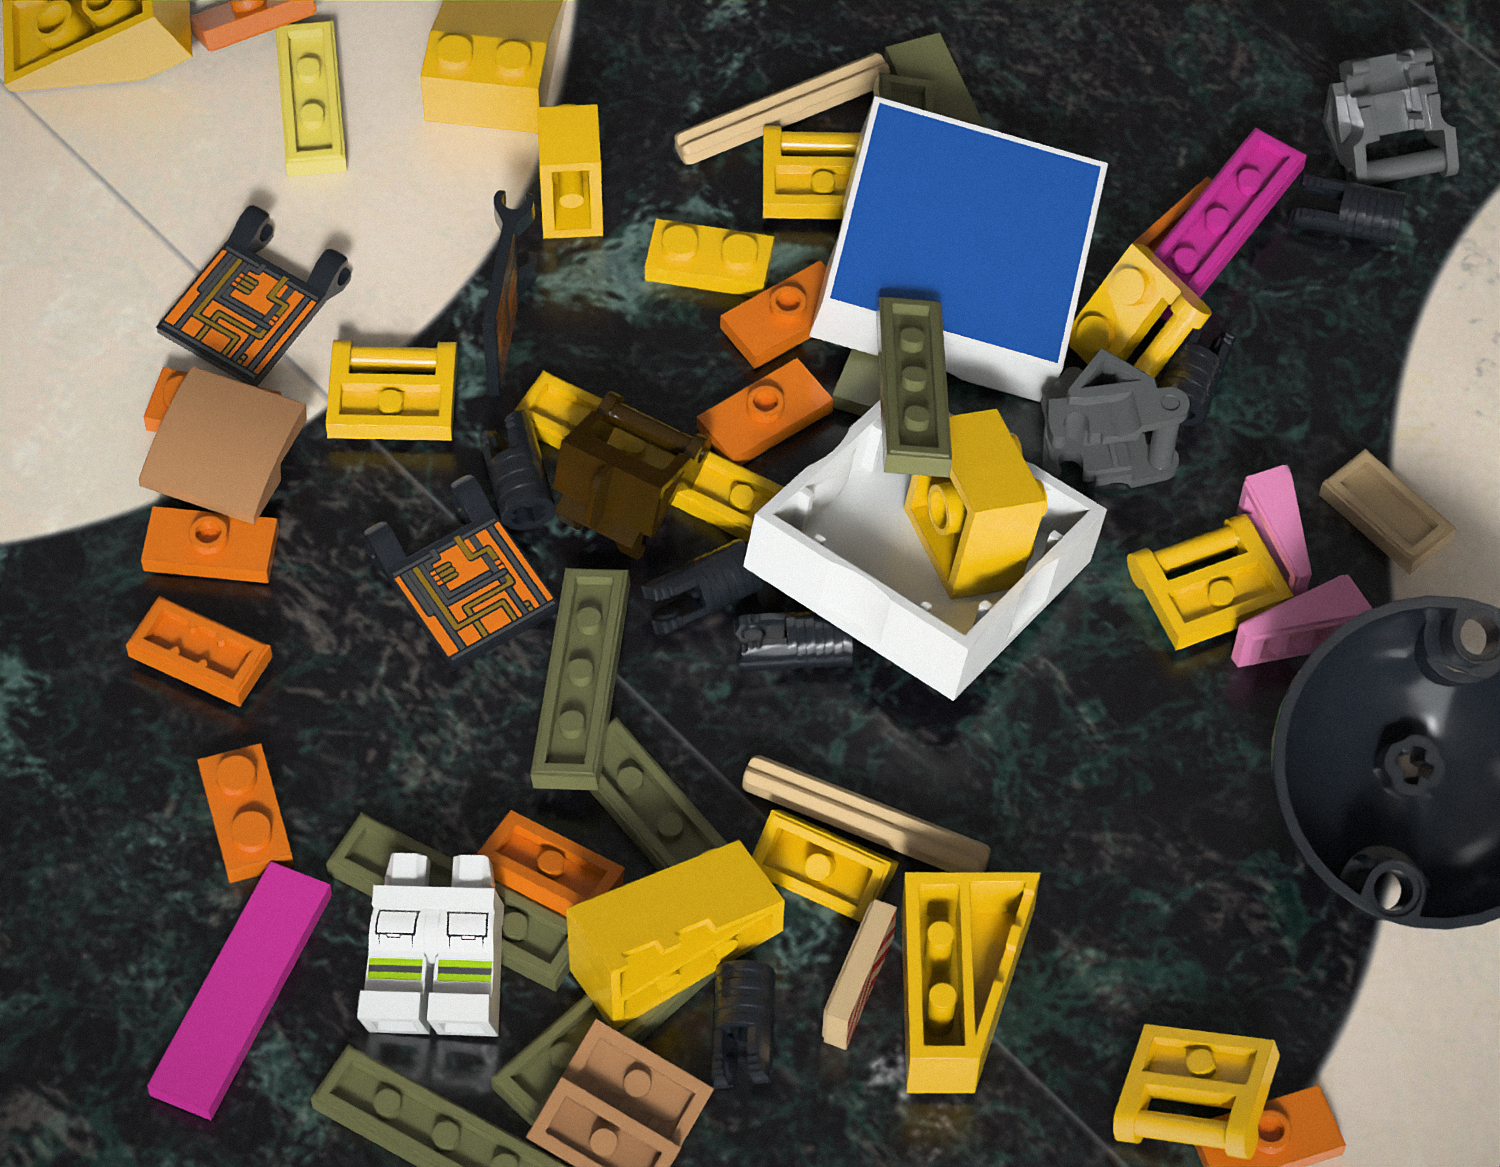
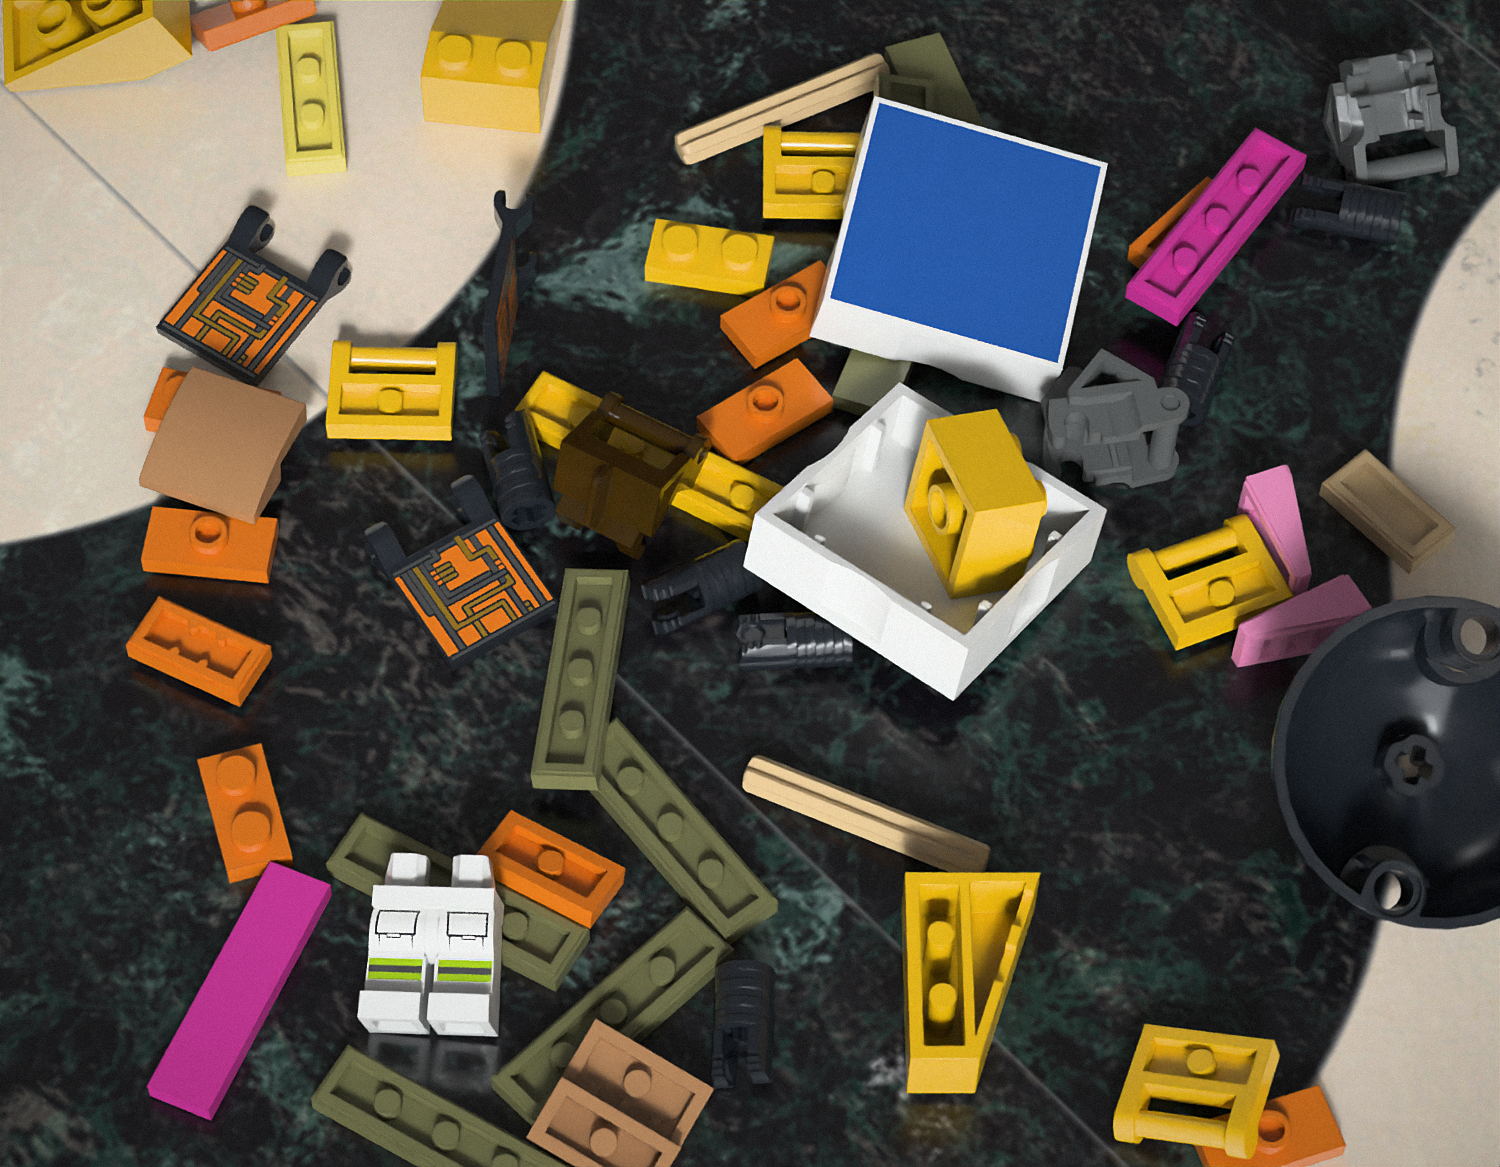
(570, 171): yellow brick -> none
(670, 930): yellow wedge -> none
(822, 865): yellow slope -> none
(858, 974): tan tile -> none
(913, 387): olive tile -> none
(1130, 305): yellow plate -> none

